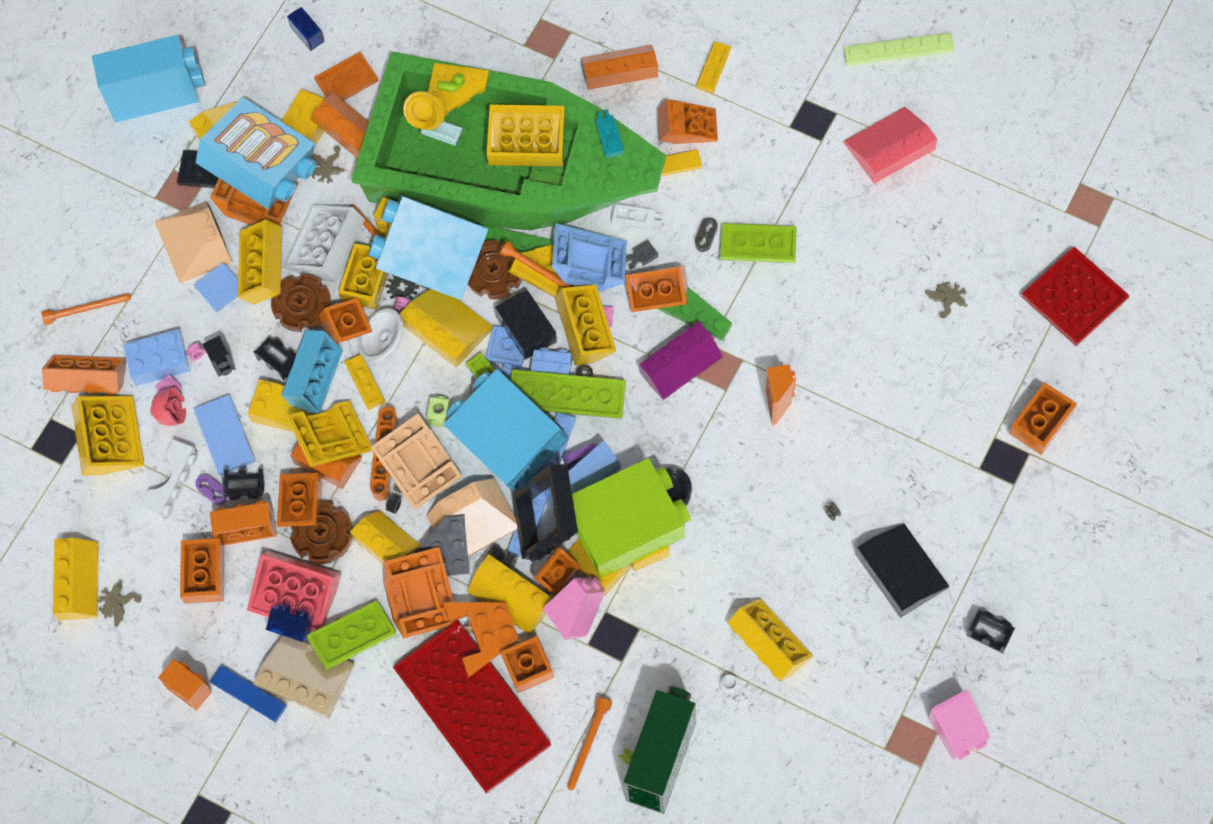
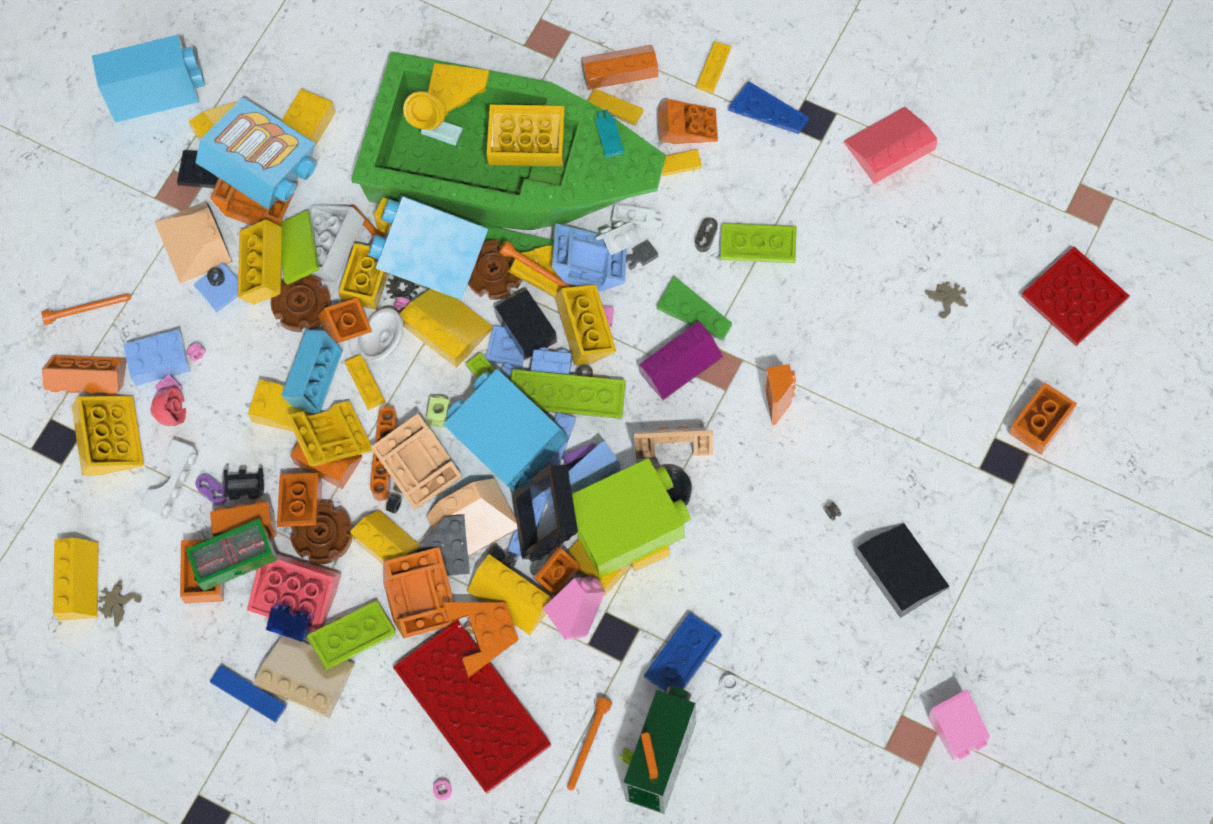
(185, 684): orange brick -> none
(219, 356): black brick -> none
(220, 279): none -> clear smoke bush
(224, 434): light blue tile -> none
(231, 554): none -> brick
(276, 357): black window -> none
(298, 248): none -> lime tile
(305, 28): clear blue brick -> none
(326, 168): dark tan piece -> none
(341, 123): orange slope -> none
(347, 77): orange plate -> none
(436, 792): none -> bright pink bush
(452, 86): lime arm -> none
(527, 664): orange brick -> none
(619, 108): none -> yellow tile
(620, 237): none -> white bracket
(646, 441): none -> light nougat slope
(649, 755): none -> orange tile
(657, 288): orange slope -> none
(683, 654): none -> blue plate
(766, 108): none -> blue wing
(769, 639): yellow slope -> none
(898, 49): yellowish green plate -> none
(991, 631): black window -> none

